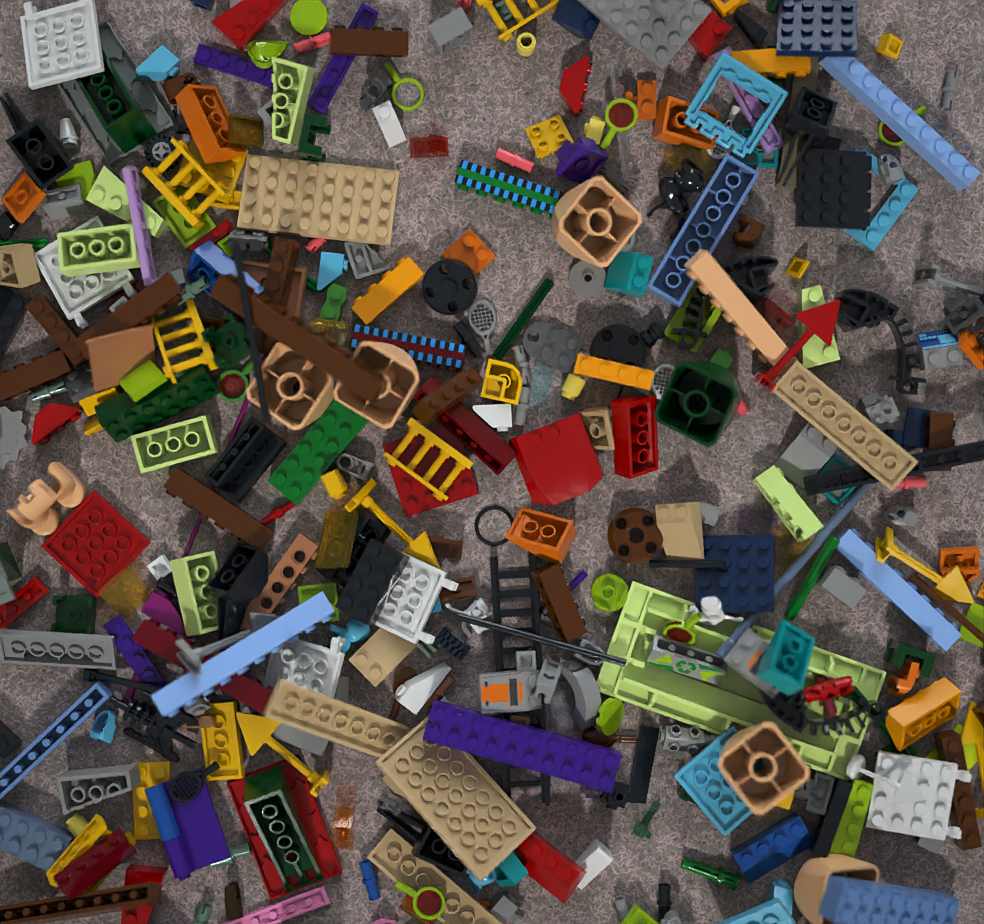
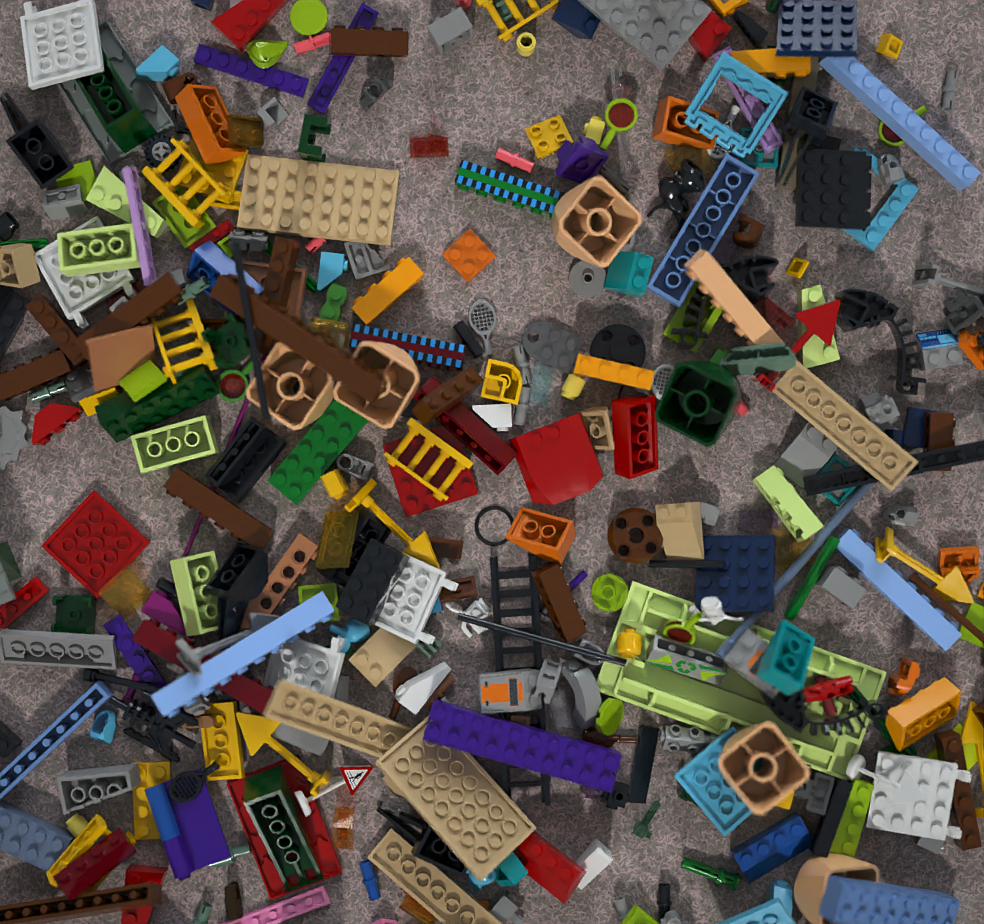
(23, 197): orange plate -> none
(36, 509): light nougat piece -> none
(68, 135): white cone -> none
(92, 426): yellow slope -> none
(160, 567): white plate -> none
(278, 512): red bar -> none
(289, 98): yellowish green wedge -> none
(352, 776): none -> white piece
(389, 124): white slope -> none
(407, 92): piece -> none
(427, 901): piece -> none
(450, 286): black piece -> none
(452, 643): black wheel -> none
(523, 319): dark green axle -> none
(525, 660): light grey panel -> none
(574, 84): red slope -> none
(629, 643): none -> yellow head
(645, 99): orange plate -> none
(652, 334): black wheel -> none
(759, 359): none -> sand green brick
(897, 651): dark green panel -> none
(912, 481): coral pin -> none

